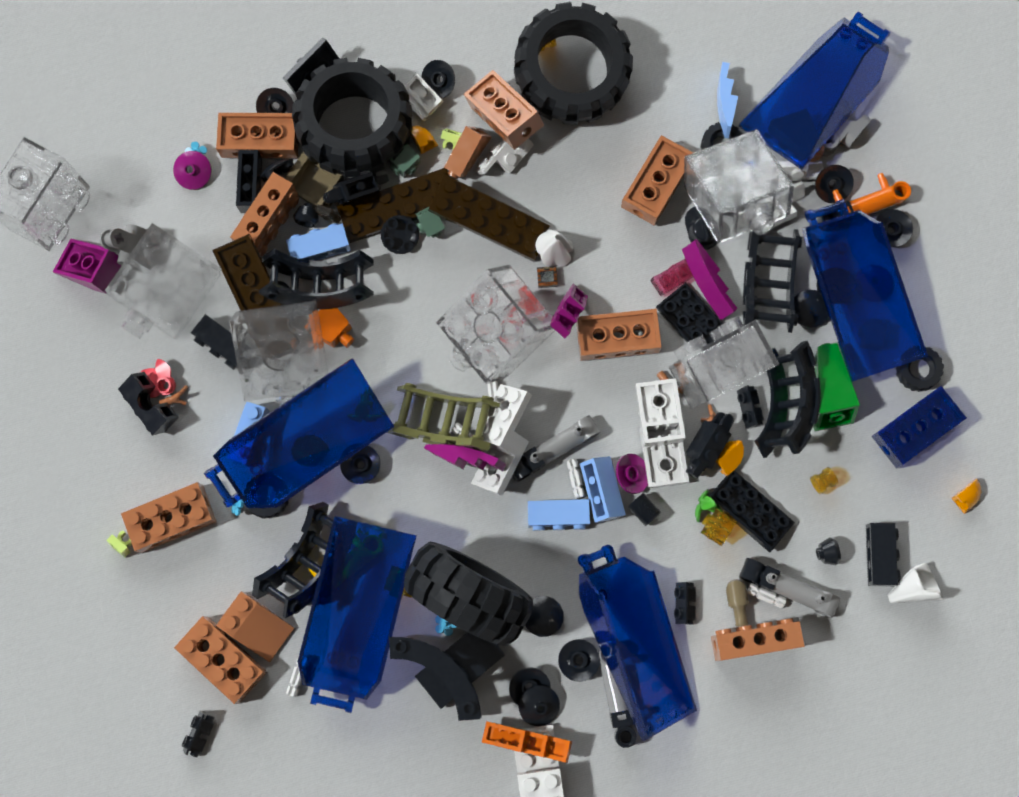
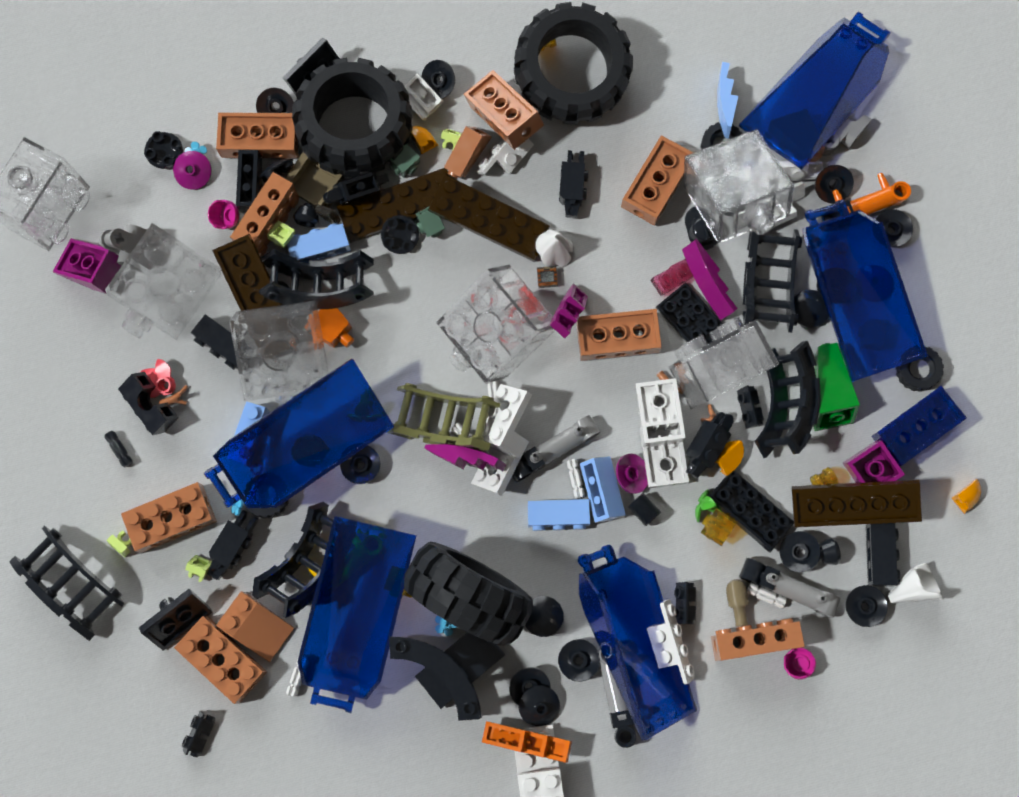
(49, 594): none -> black fence
(118, 449): none -> black axle
(163, 149): none -> black dish
(174, 619): none -> black plate
(198, 566): none -> yellowish green tile
(223, 214): none -> dark pink hair
(230, 545): none -> black hinge
(281, 234): none -> yellowish green tile
(571, 184): none -> black hinge
(668, 643): none -> white bracket
(790, 551): none -> black dish
(799, 663): none -> dark pink hair
(857, 503): none -> dark brown plate
(873, 465): none -> magenta brick
(876, 604): none -> black dish

